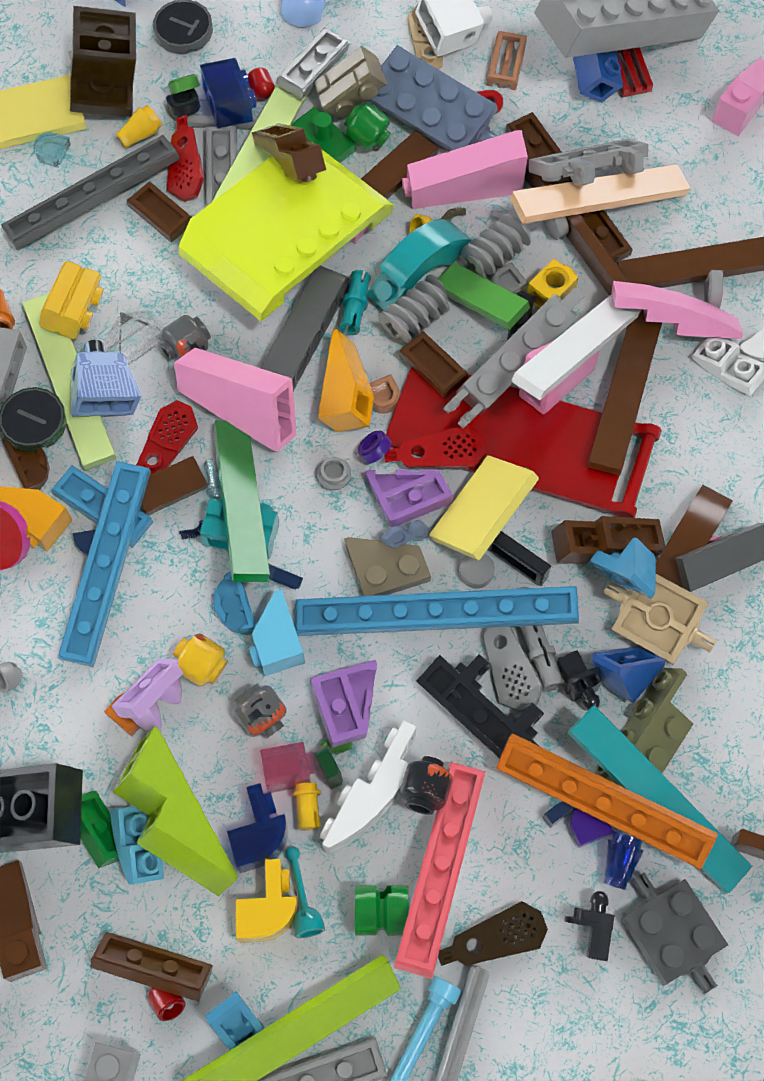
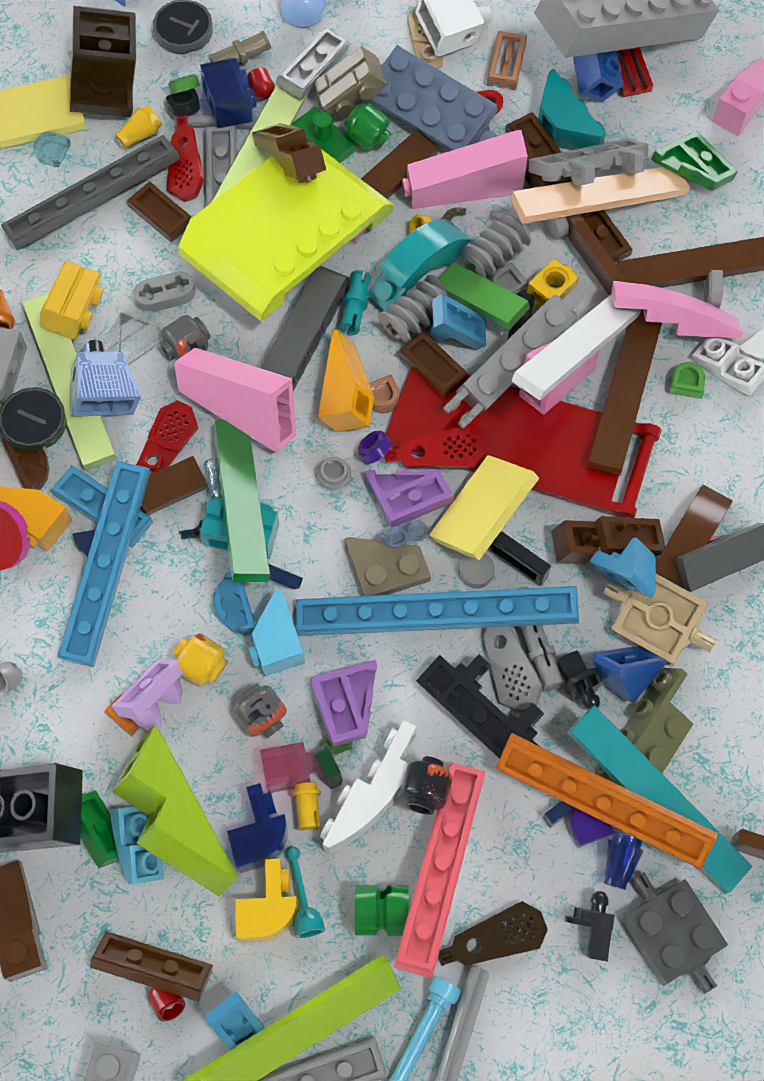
(164, 291): none -> light grey beam
(243, 49): none -> dark tan pin
(458, 322): none -> dark azure tile
(567, 116): none -> teal slope
(688, 380): none -> bright green tile
(695, 160): none -> green wing

